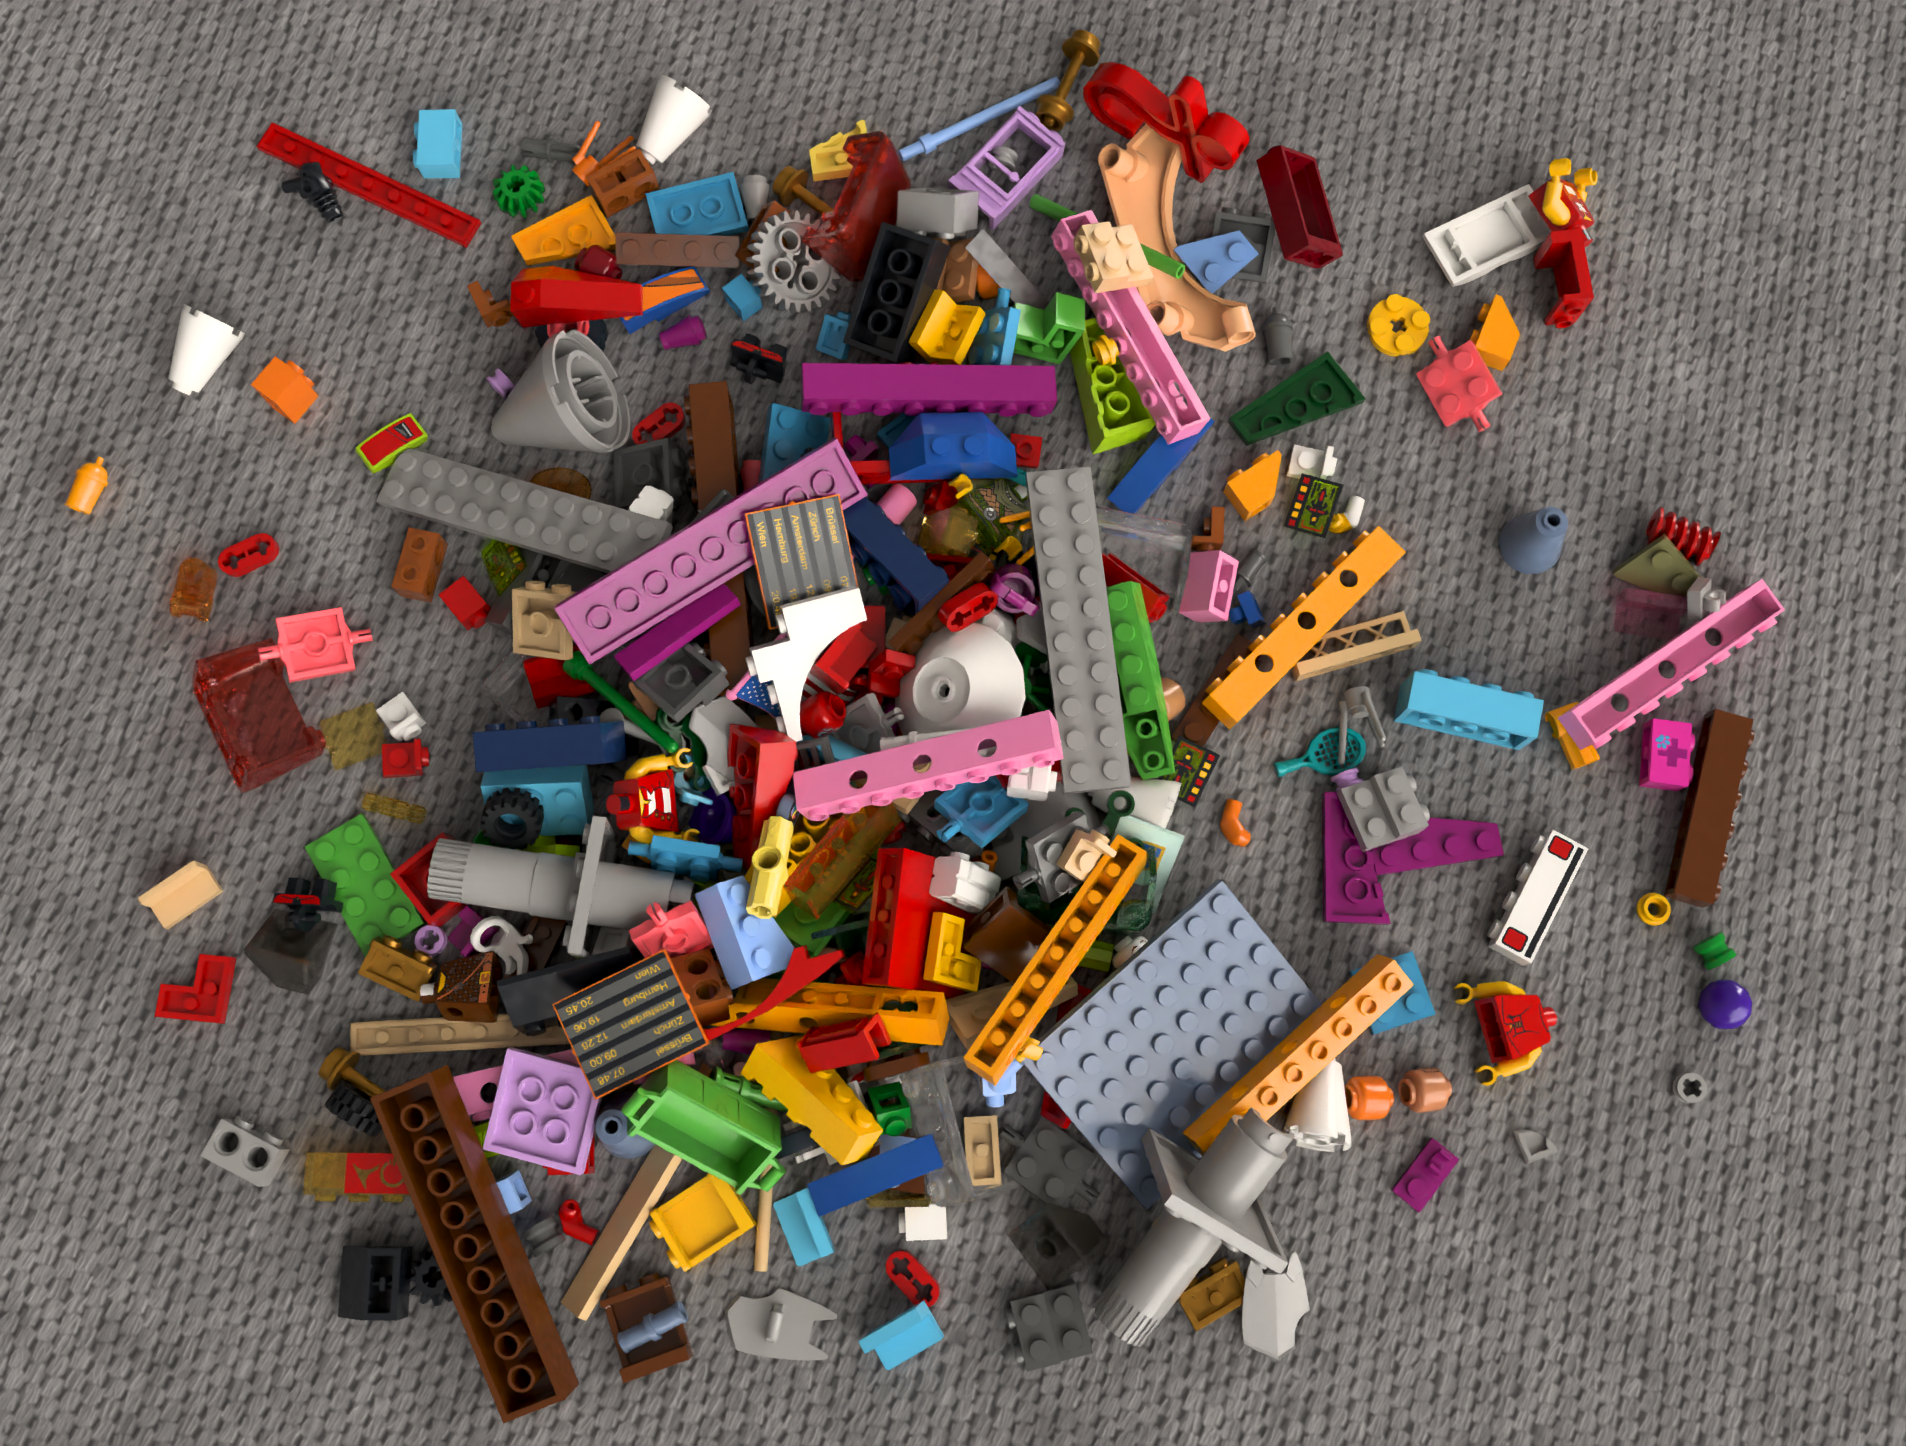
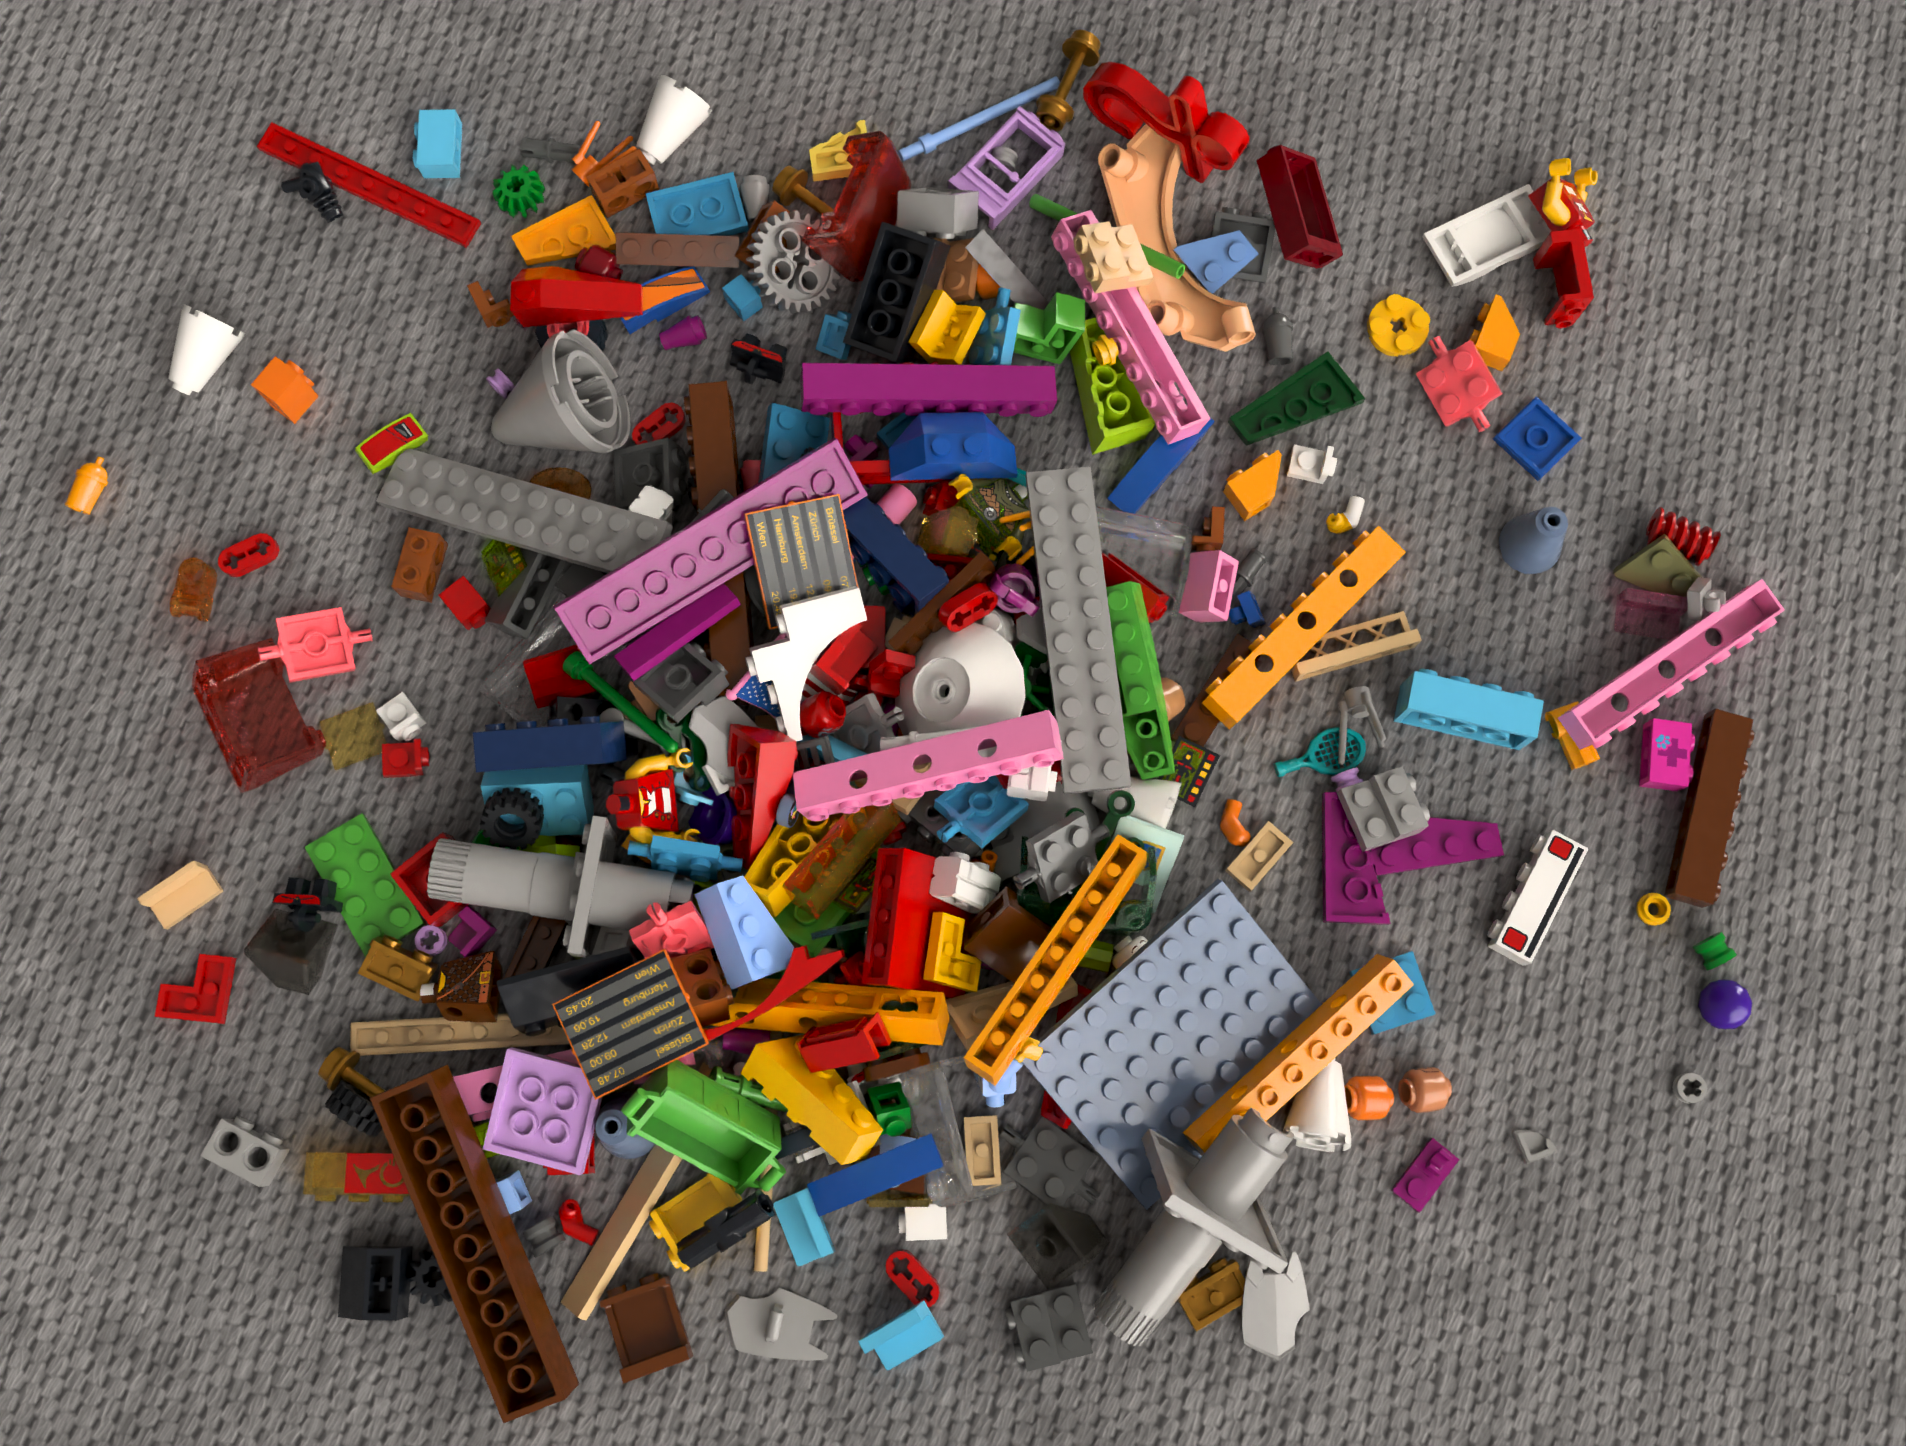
(394, 808): clear yellow axle -> none
(506, 943): white piece -> none
(537, 625): tan plate -> none
(652, 1327): sand blue pin -> none
(725, 1229): none -> black piece
(768, 882): light yellow piece -> none
(1027, 450): red bracket -> none
(1083, 853): tan bracket -> none
(1259, 856): none -> tan plate
(1313, 505): piece -> none
(1511, 1026): red torso -> none
(1537, 438): none -> blue tile

